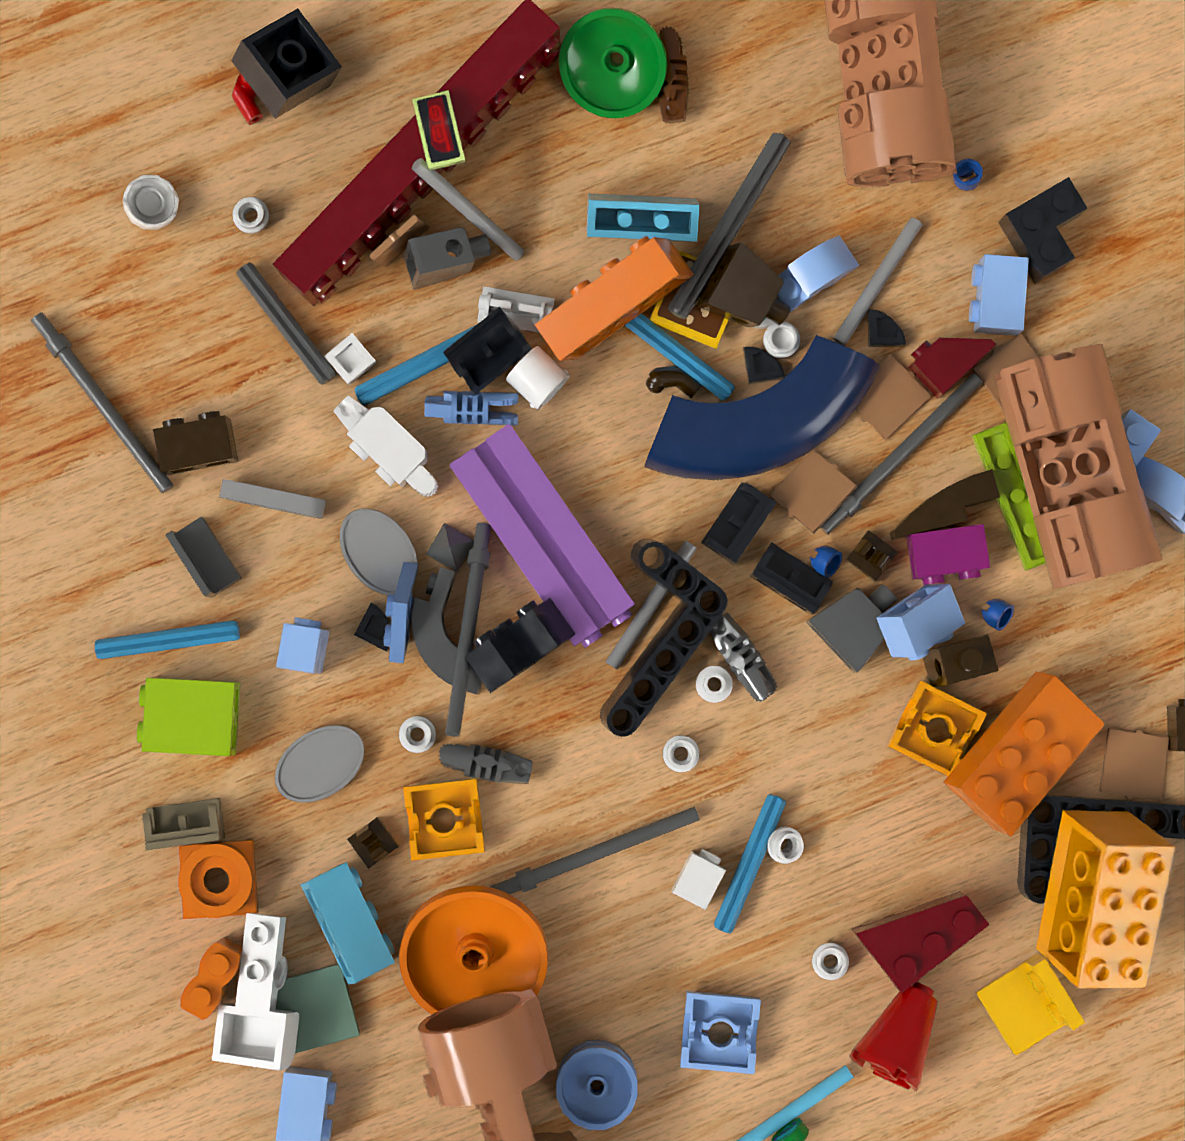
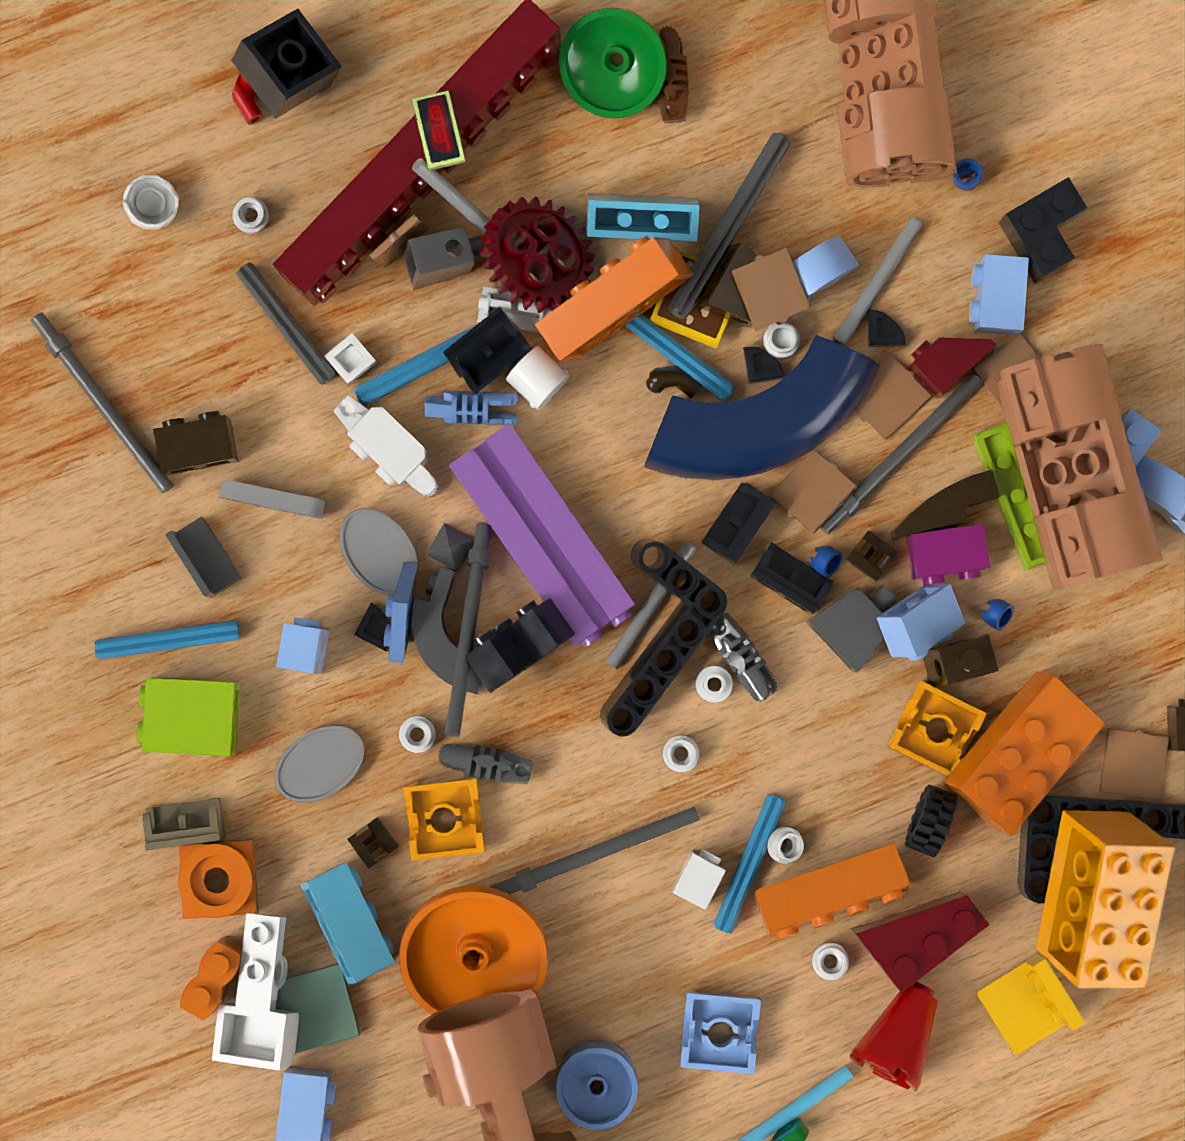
(536, 253): none -> dark red gear
(770, 289): none -> medium nougat piece
(832, 891): none -> orange brick
(931, 820): none -> black tyre

